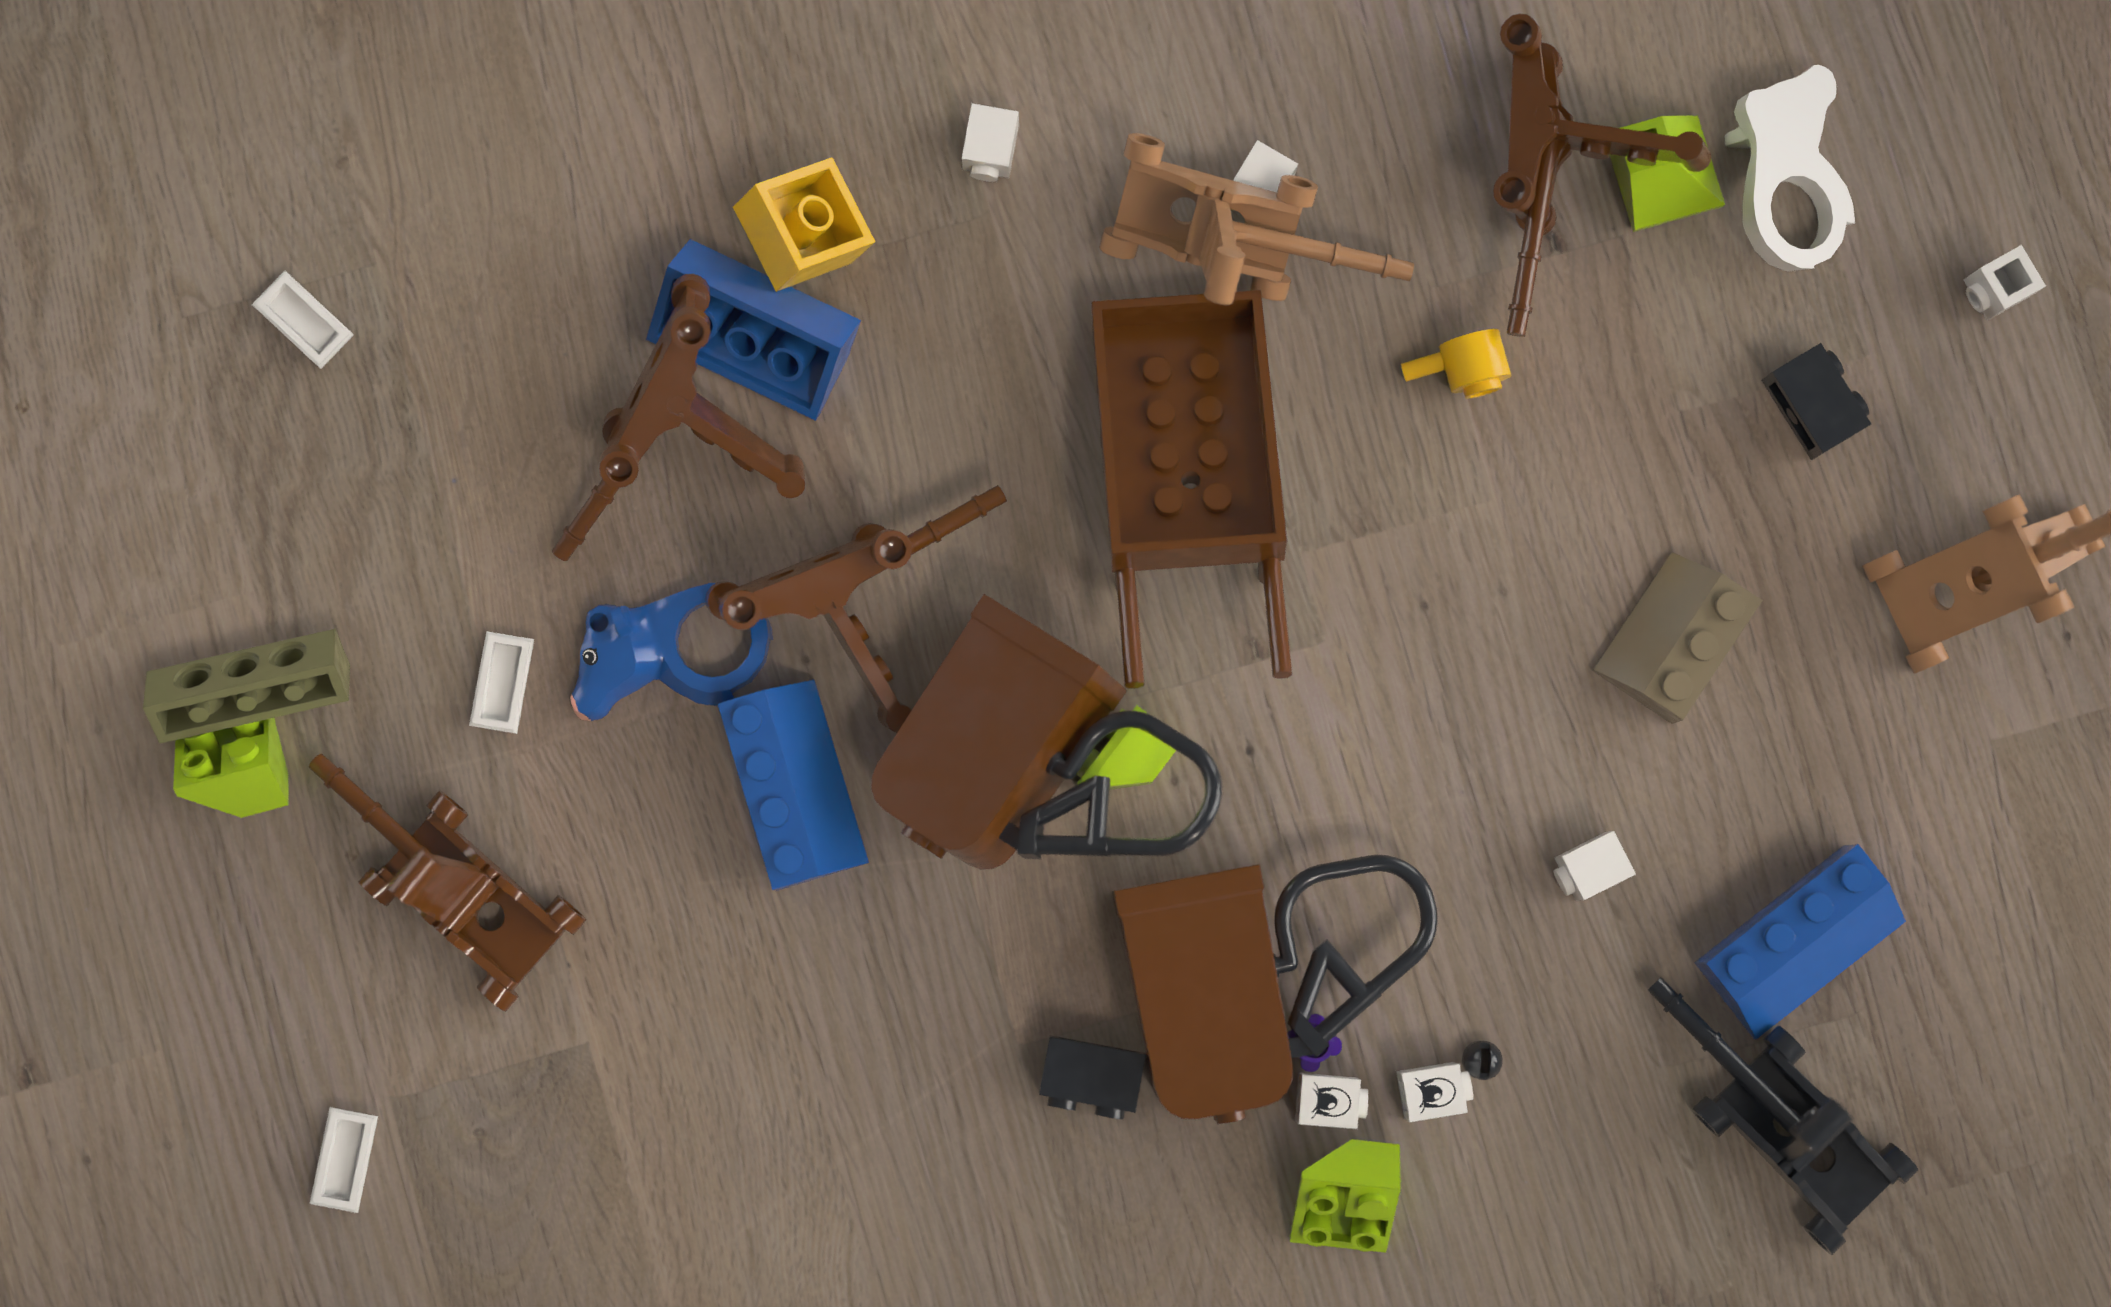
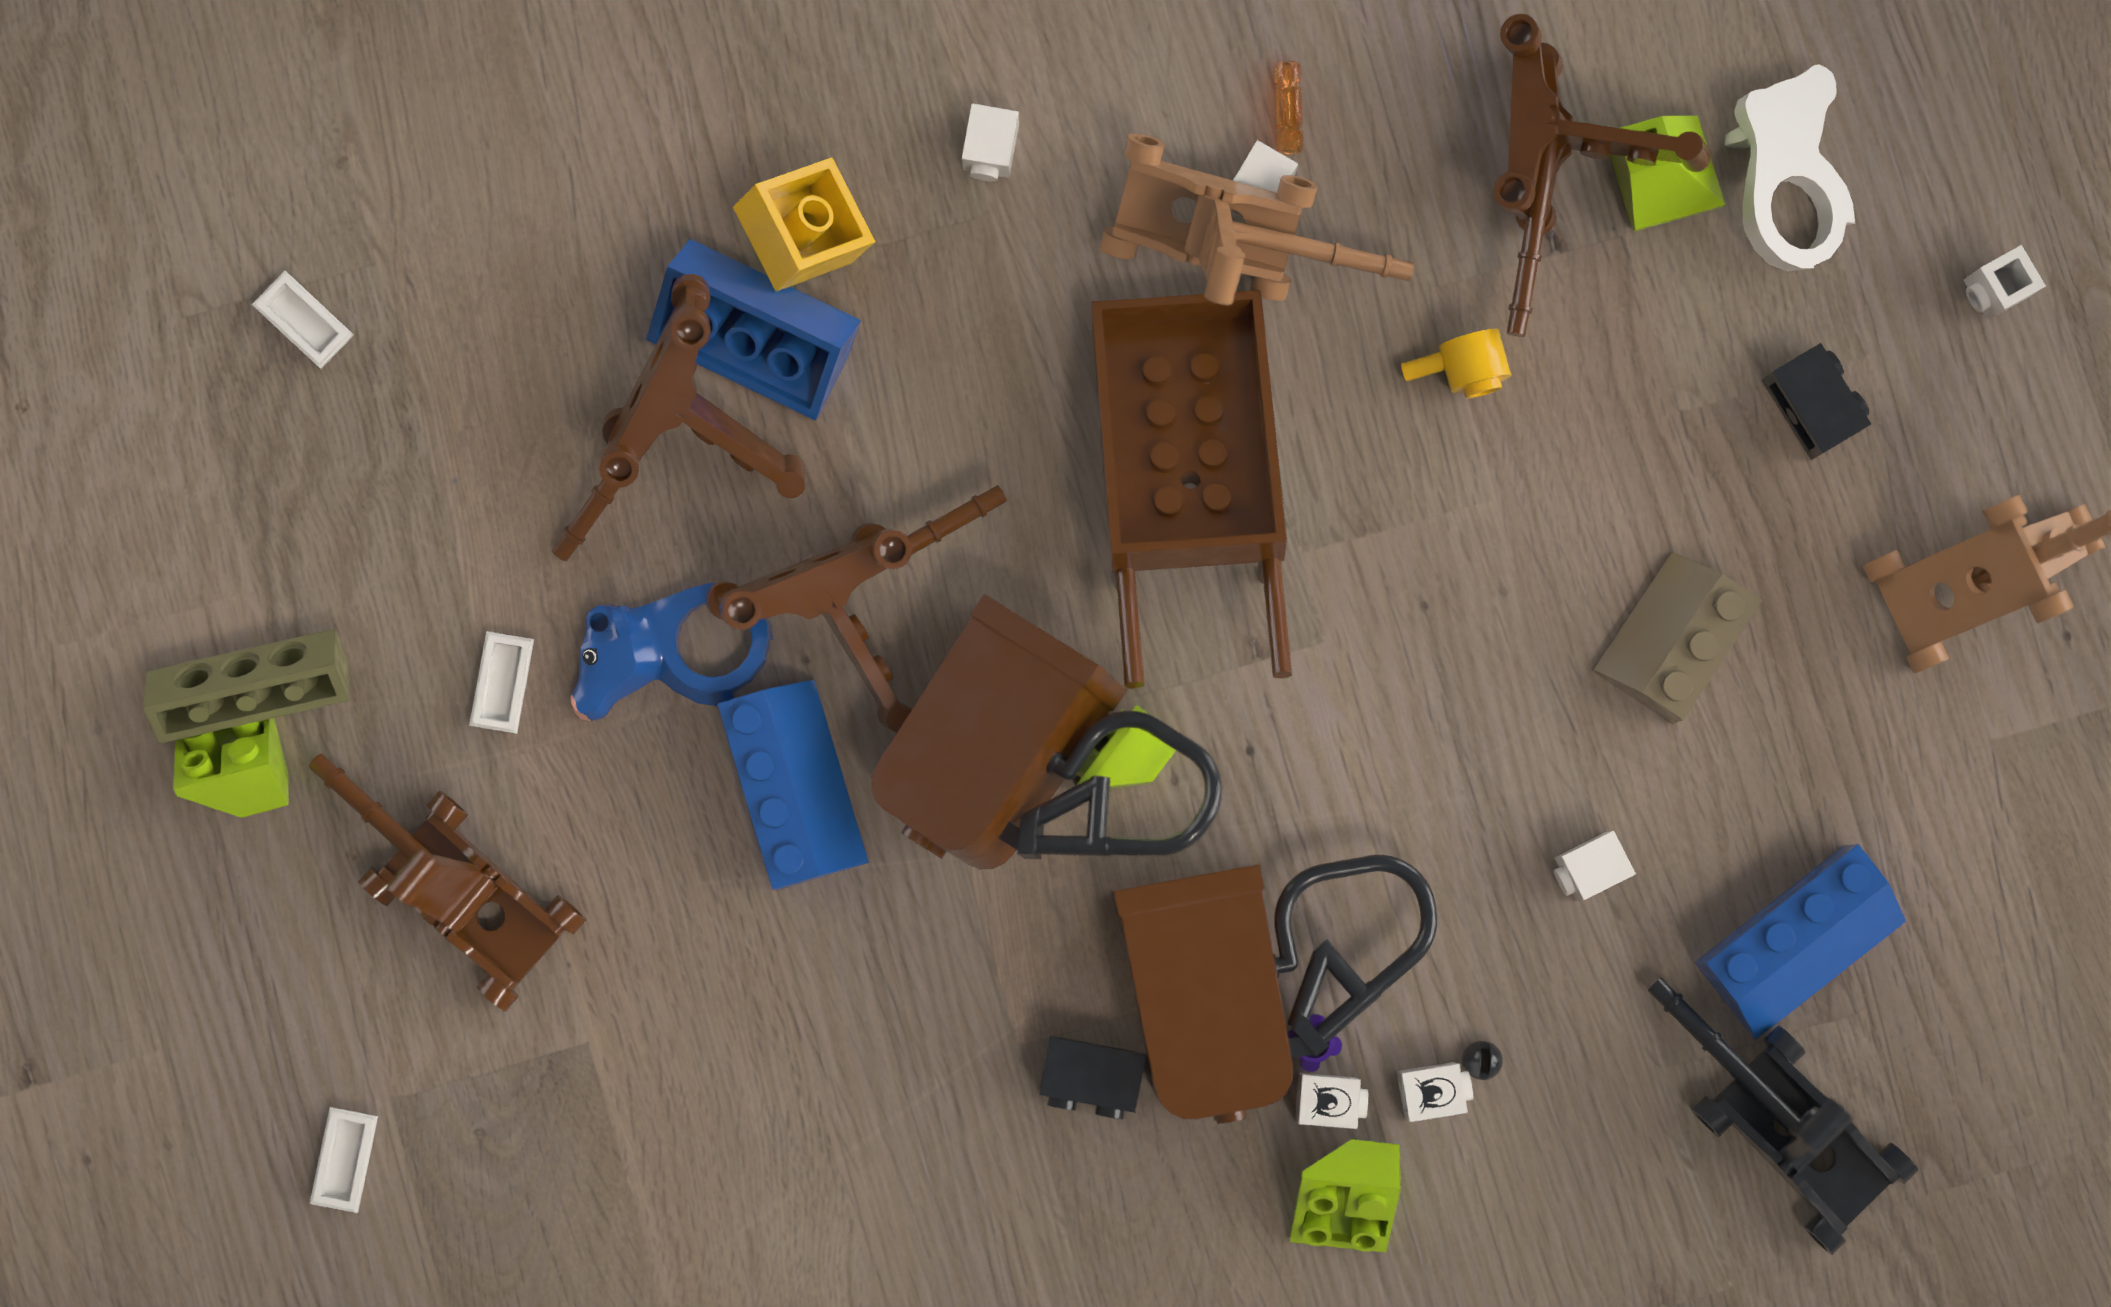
(1288, 107): none -> clear orange axle

